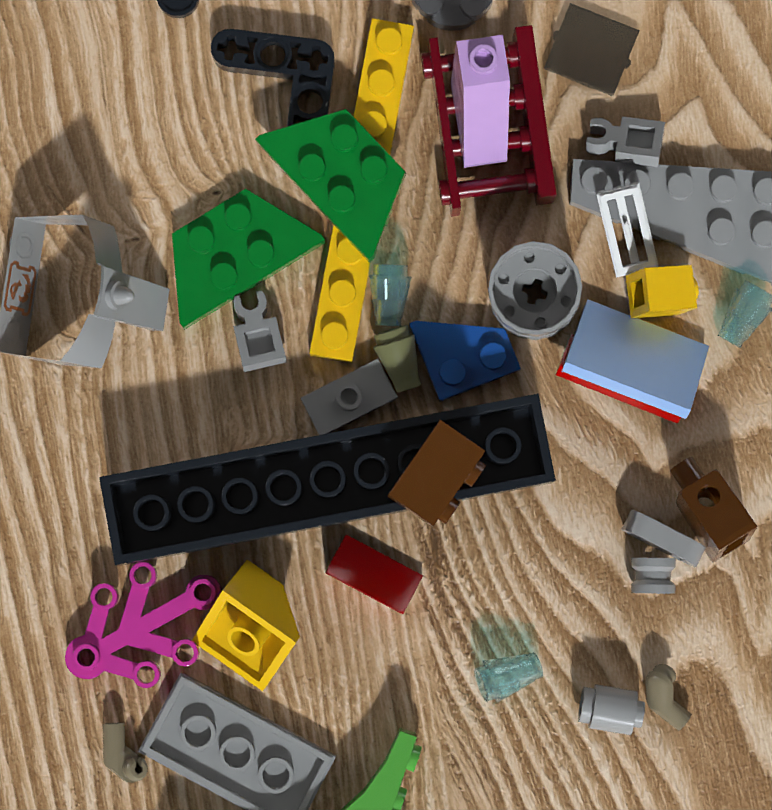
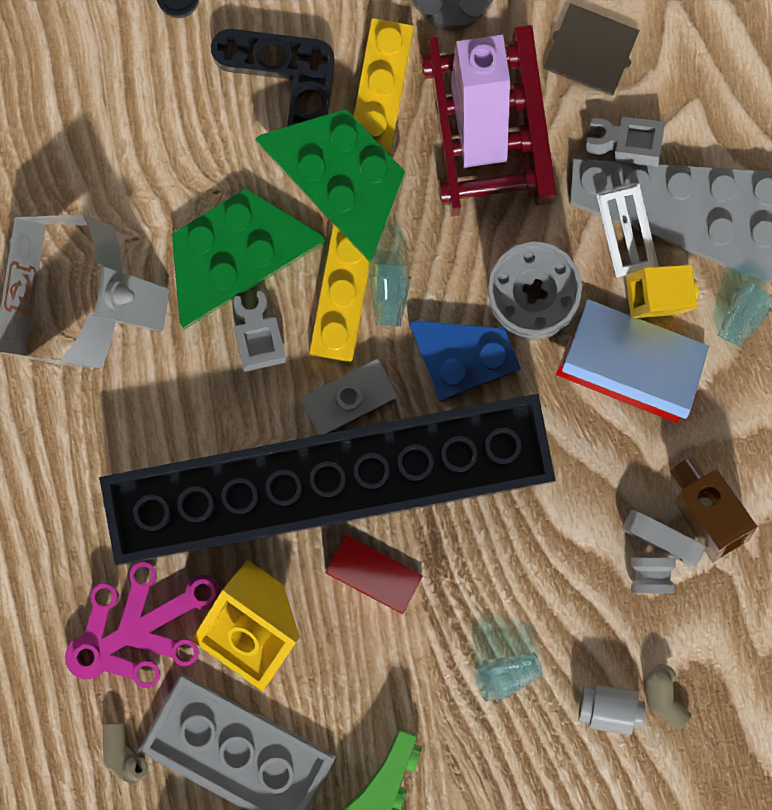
(398, 355): olive cone -> none
(437, 474): reddish brown brick -> none

